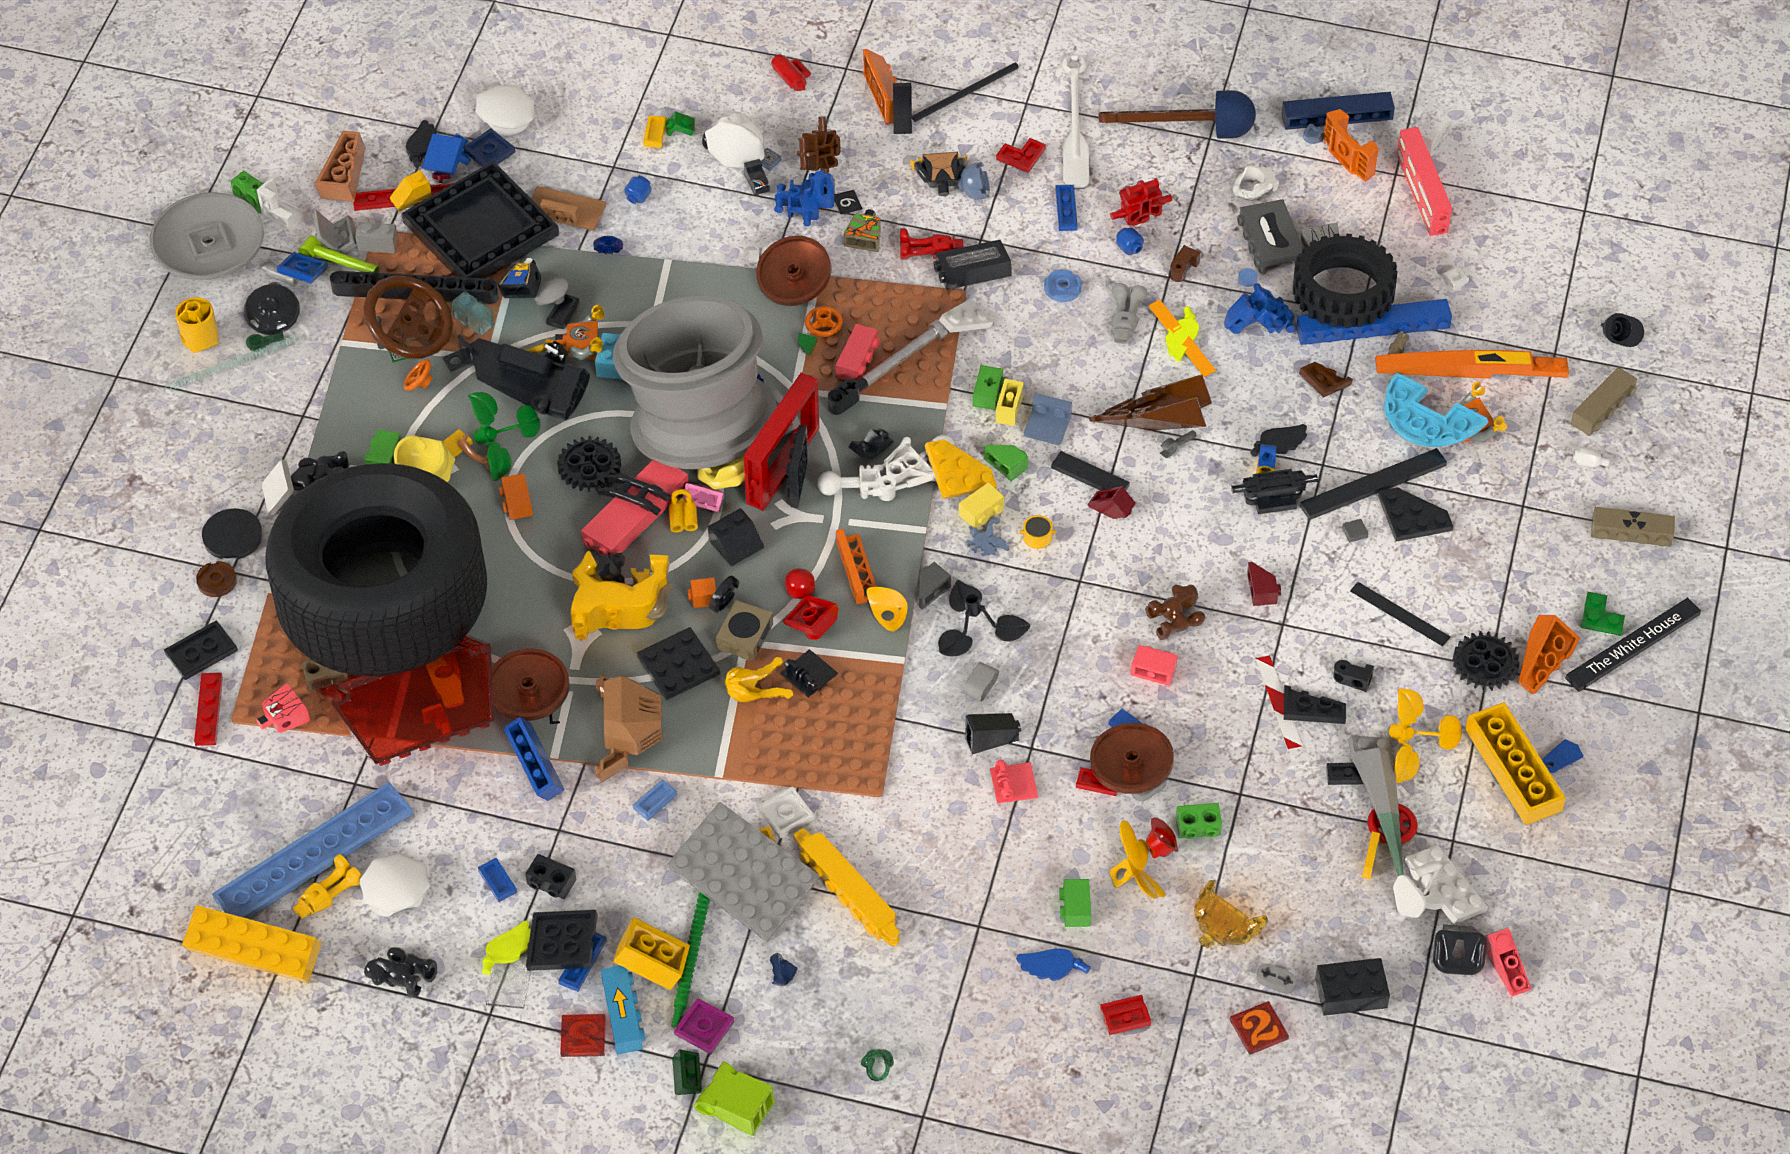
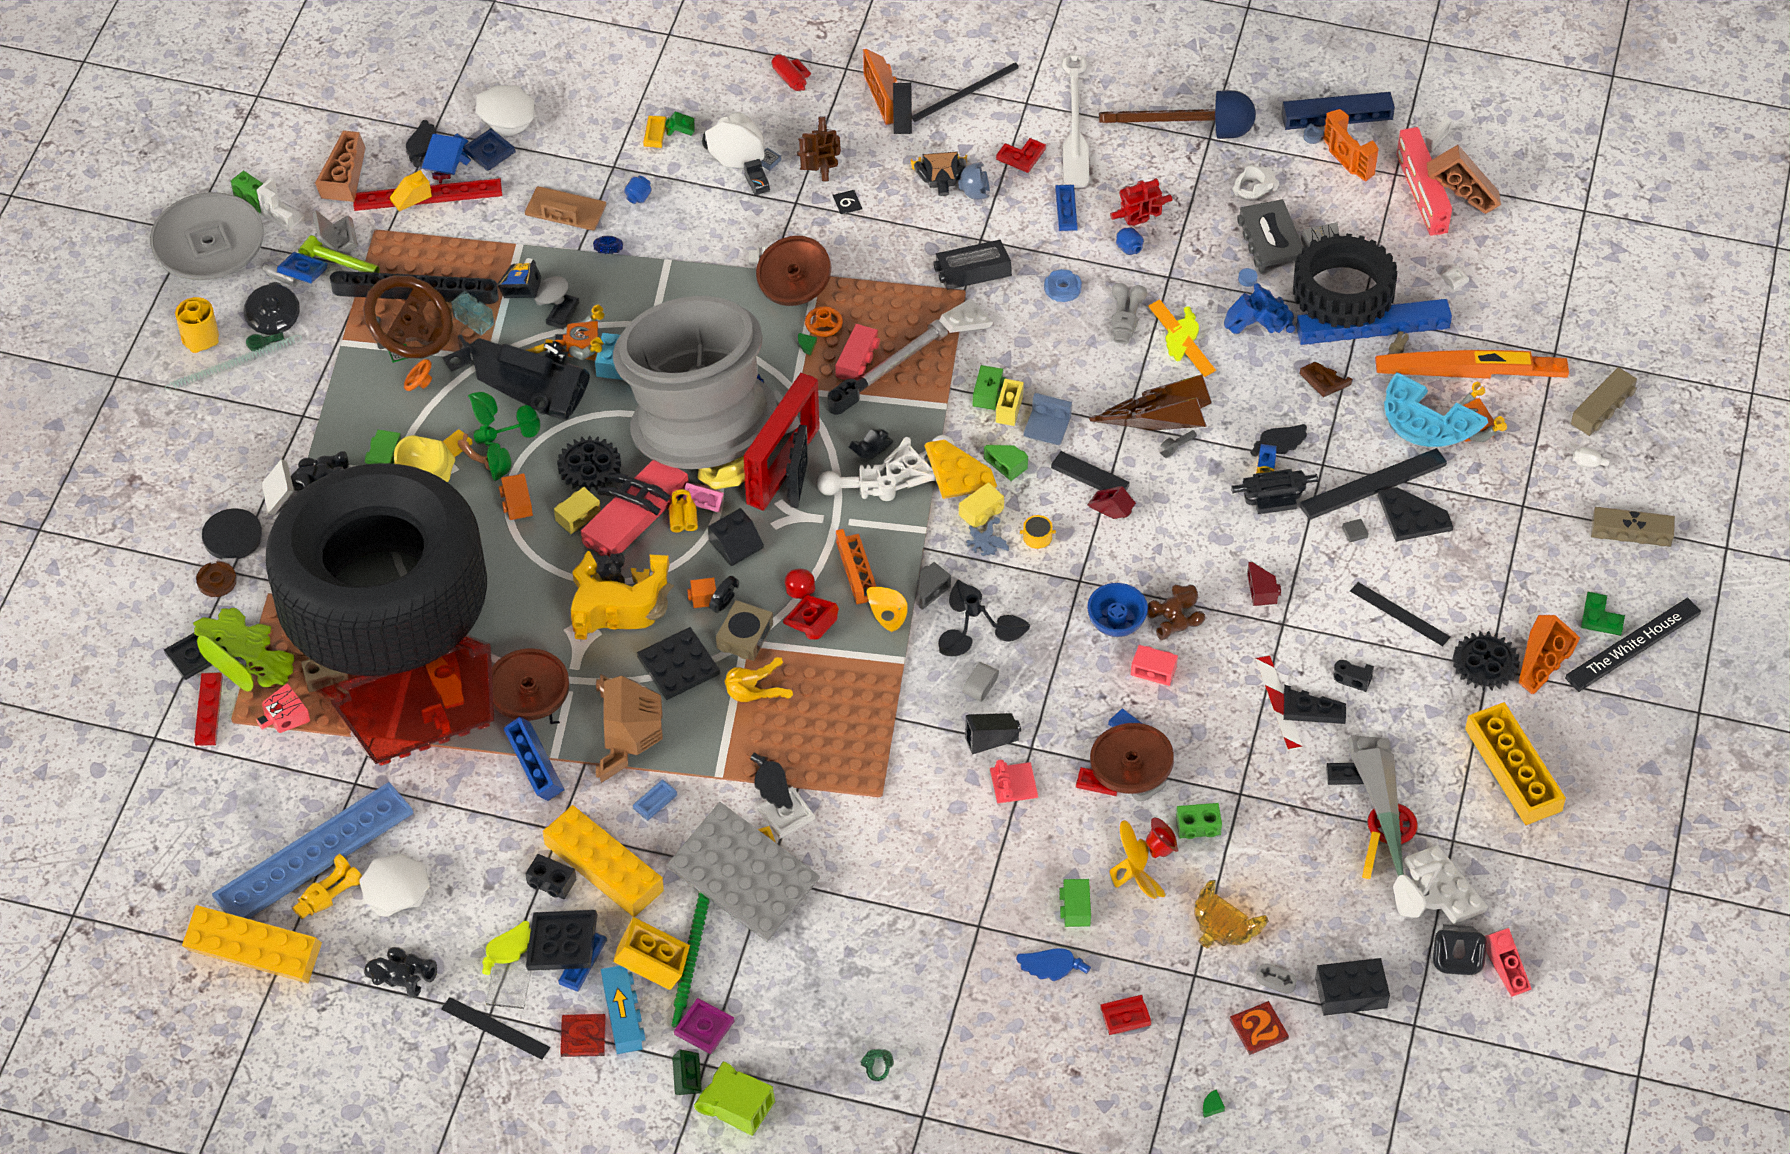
(244, 643): none -> lime plant
(376, 237): light grey brick -> none
(480, 223): black tile -> none
(495, 1028): none -> black sticker
(497, 879): blue tile -> none
(577, 510): none -> light yellow brick
(603, 861): none -> yellow brick
(772, 782): none -> black animal
(782, 970): dark blue piece -> none
(807, 197): blue piece -> none
(808, 673): black hinge -> none
(848, 886): yellow hinge -> none
(863, 231): torso -> none
(928, 245): red piece -> none
(1117, 609): none -> blue piece
(1182, 262): reddish brown leg -> none
(1212, 1104): none -> green tile
(1409, 707): yellow plant -> none
(1461, 174): none -> nougat wedge
(1562, 756): blue piece -> none
(1623, 330): black piece -> none

